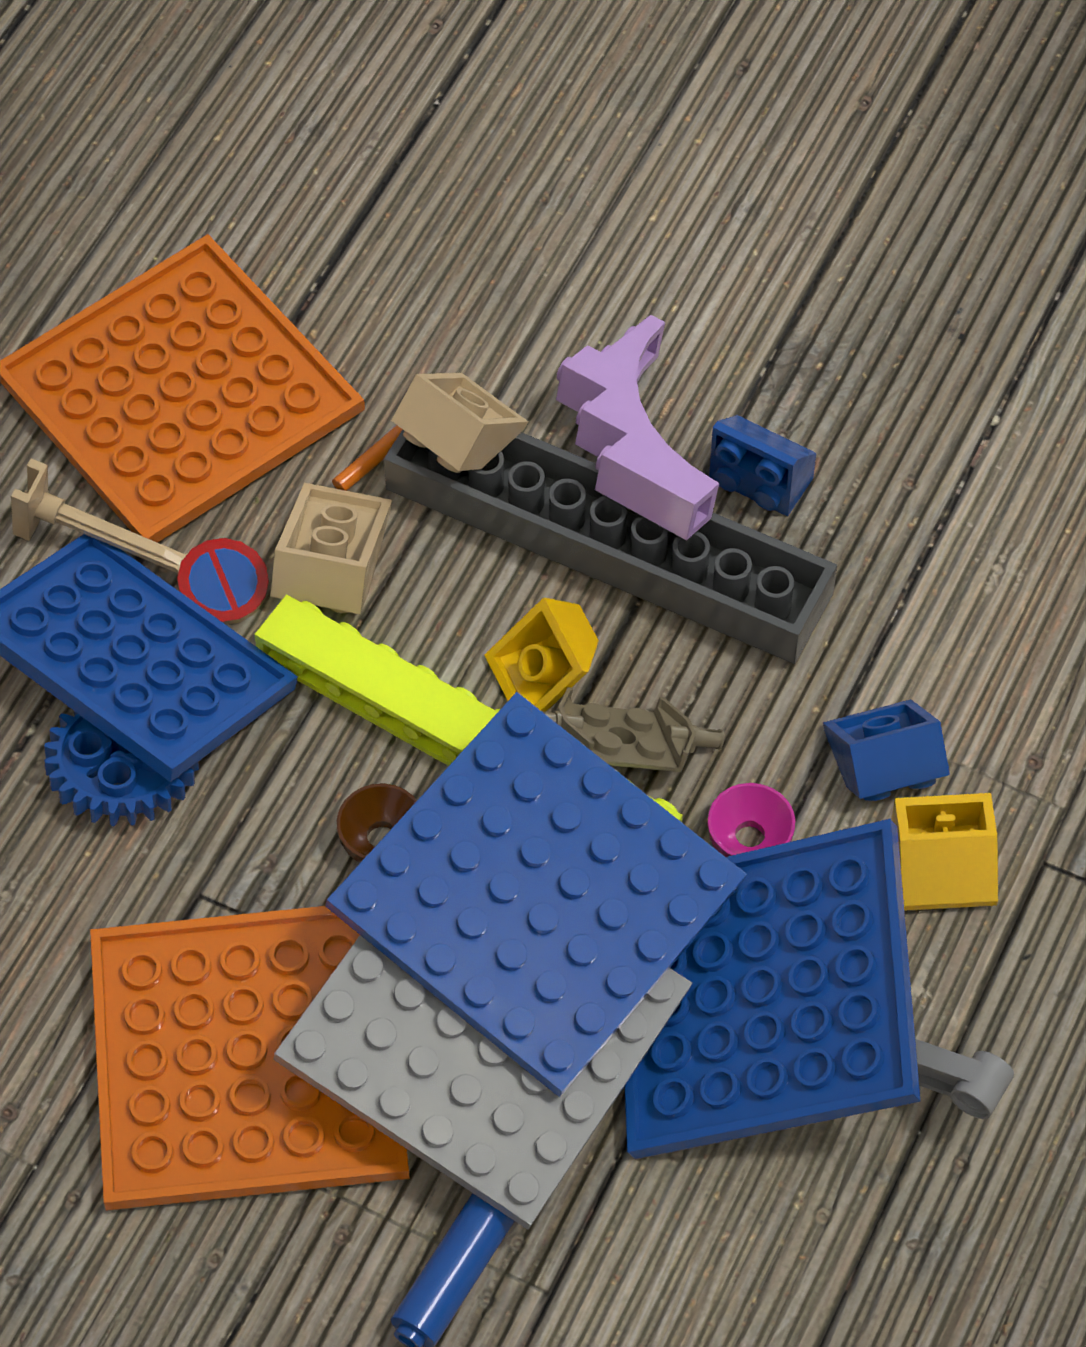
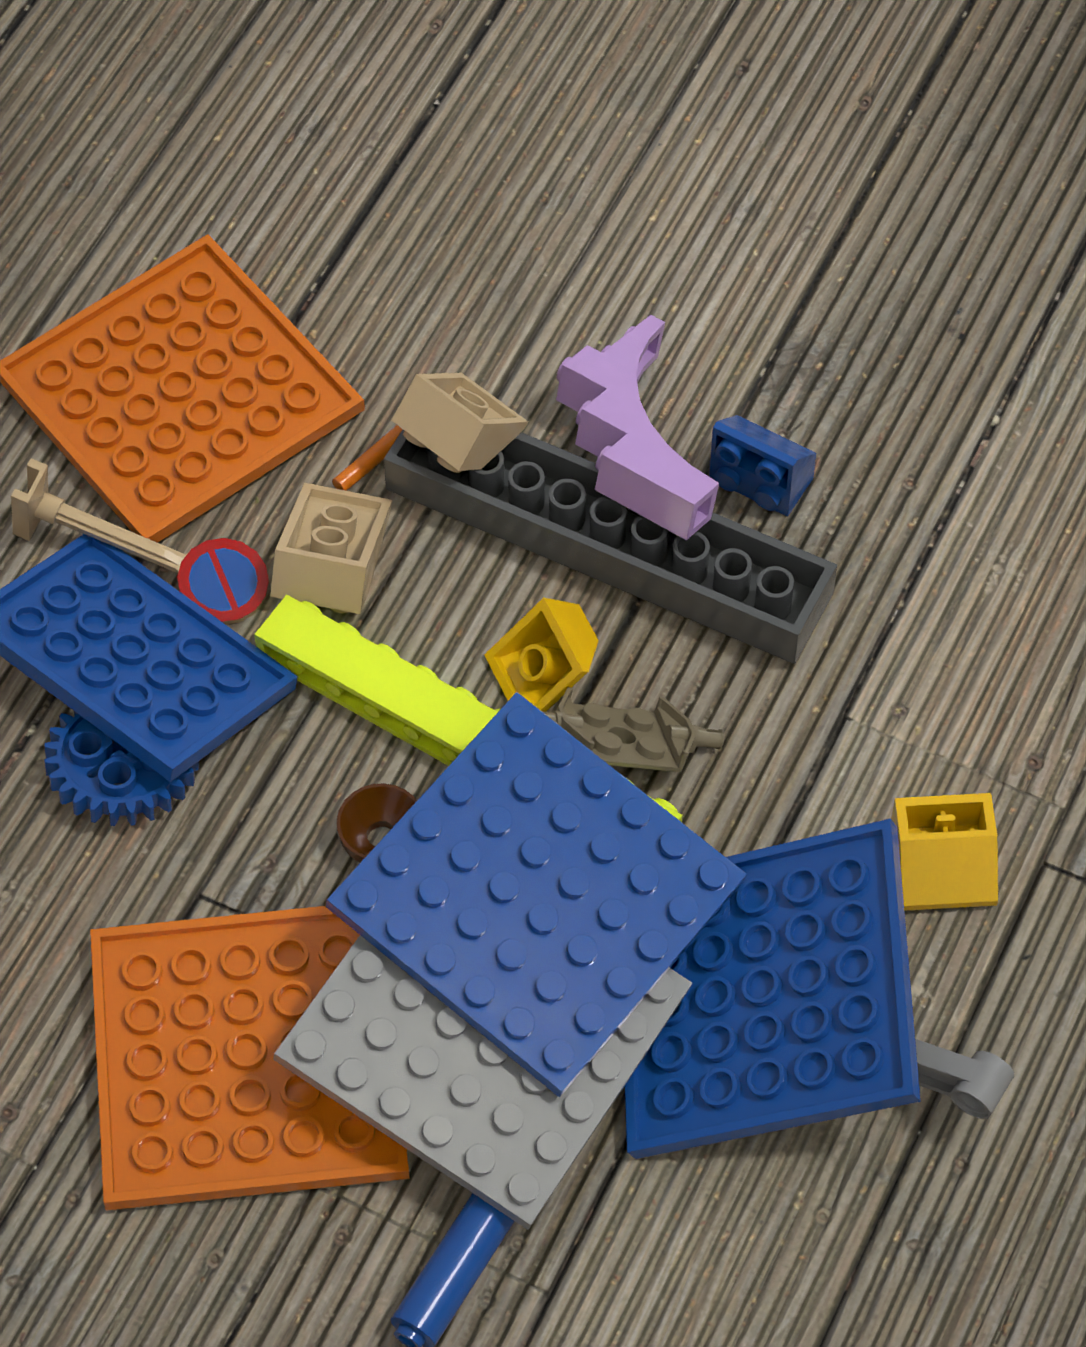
(749, 807): dark pink piece -> none
(888, 749): blue slope -> none

